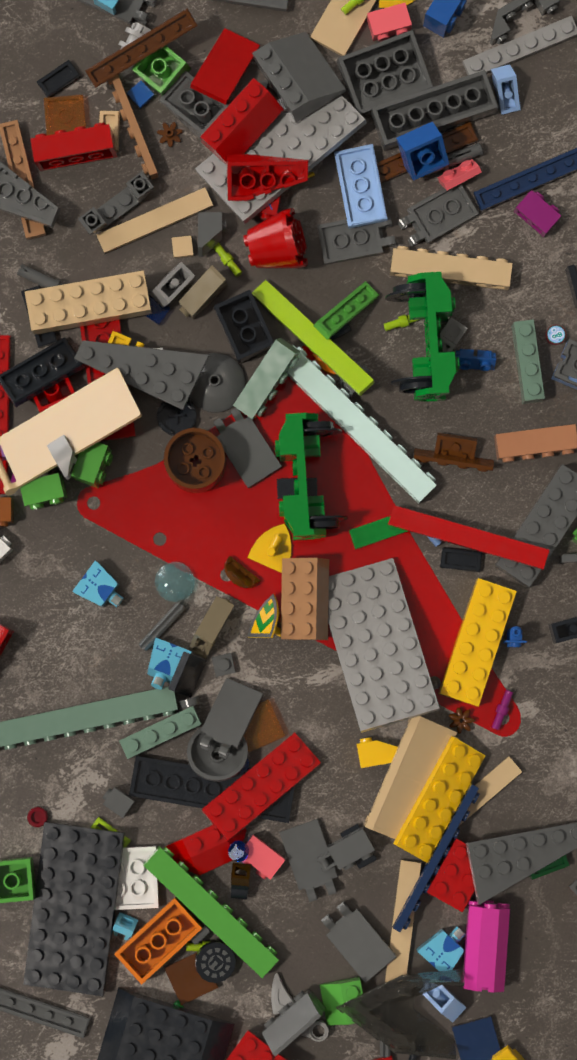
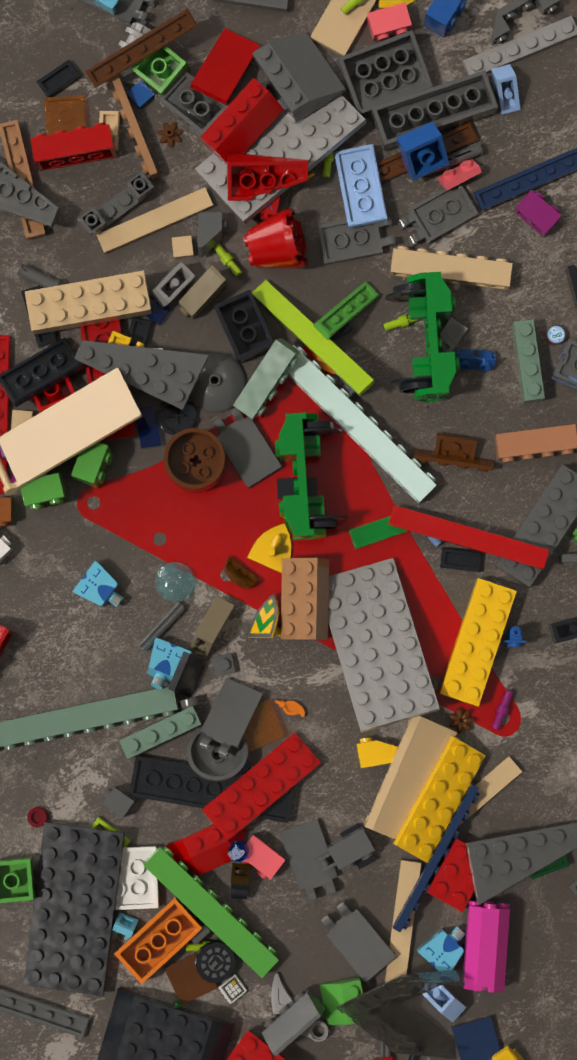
(20, 417): none -> tan tile
(63, 455): light grey slope -> none
(139, 331): none -> black tile
(148, 428): none -> clear blue tile
(232, 989): none -> slope
(291, 707): none -> orange piece
(327, 165): none -> lime bar

